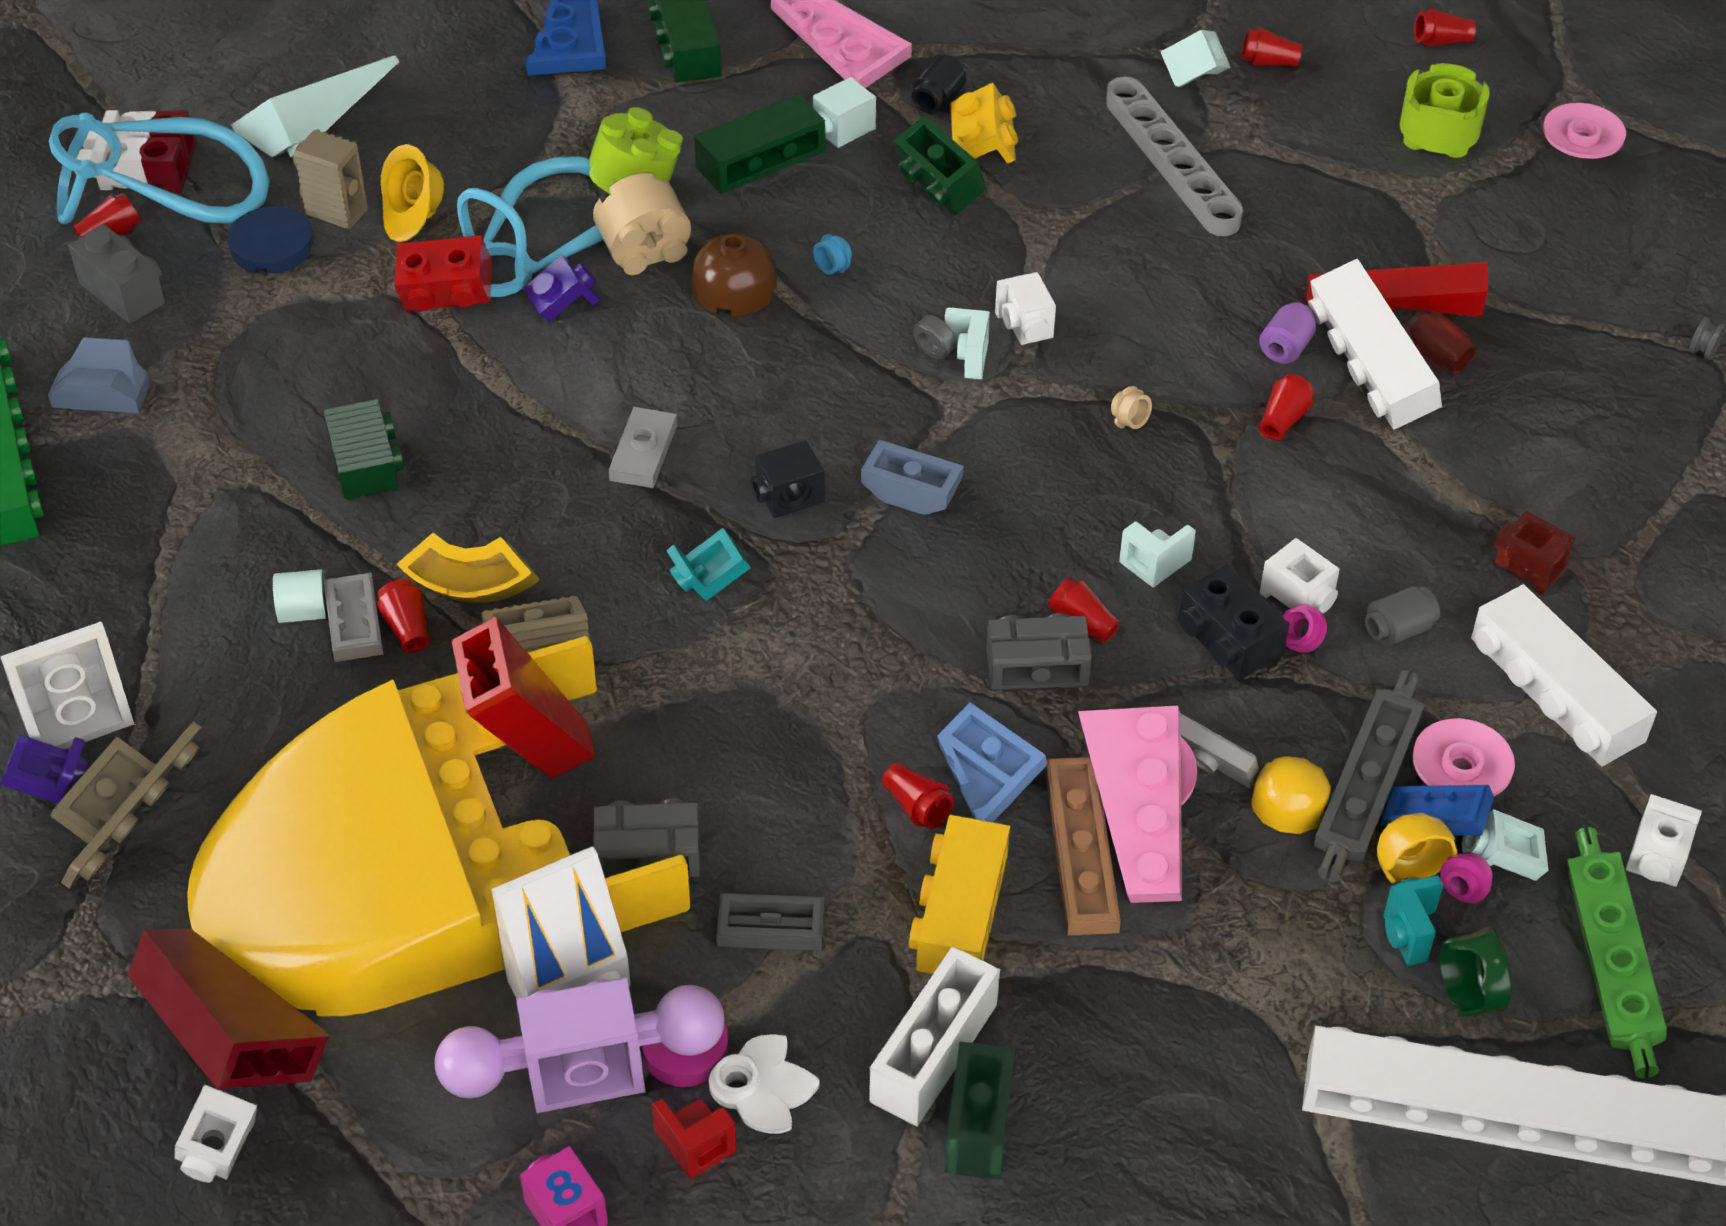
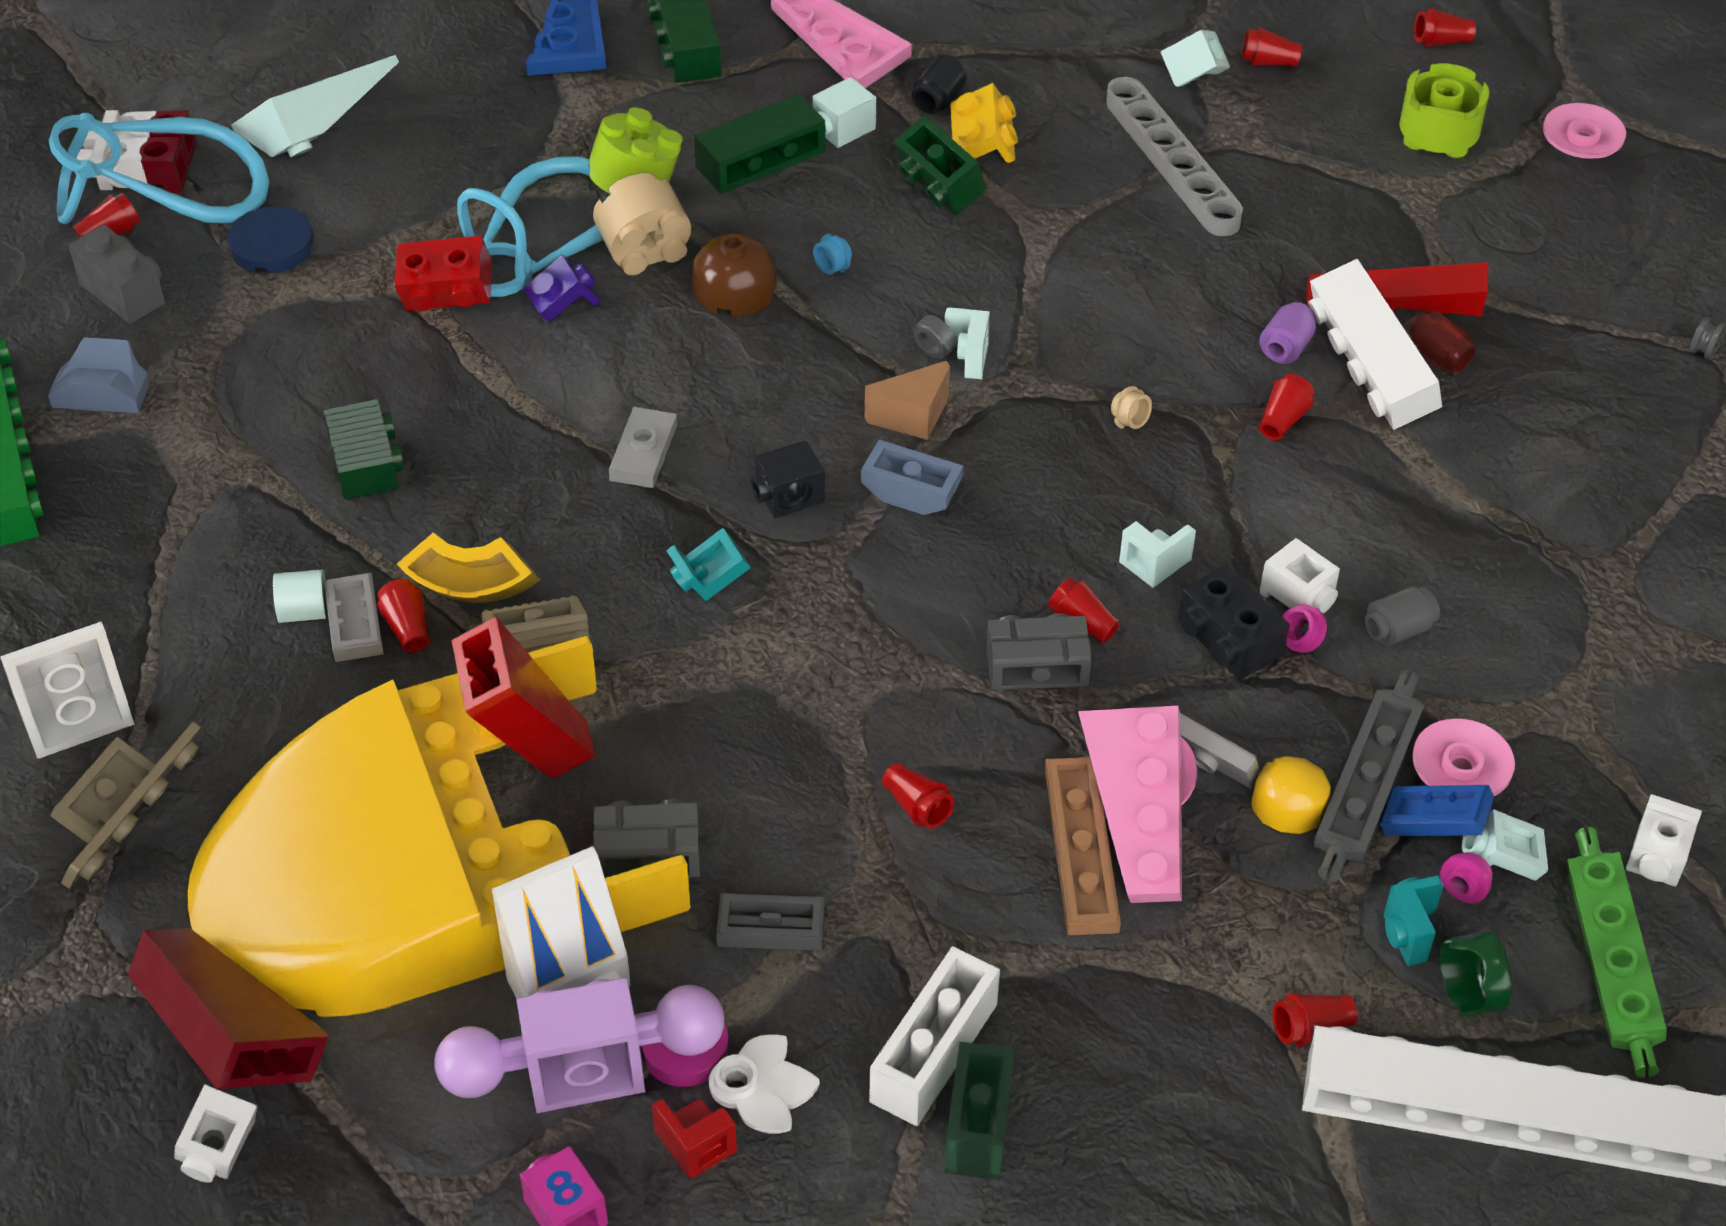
(44, 768): dark purple bracket -> none
(331, 179): dark tan brick -> none
(410, 192): yellow piece -> none
(909, 401): none -> medium nougat slope
(961, 892): yellow brick -> none
(988, 761): medium blue wing -> none
(1026, 307): white brick -> none
(1299, 1014): none -> red cone
(1414, 847): yellow hair -> none
(1534, 550): clear red brick -> none
(1563, 675): white brick -> none

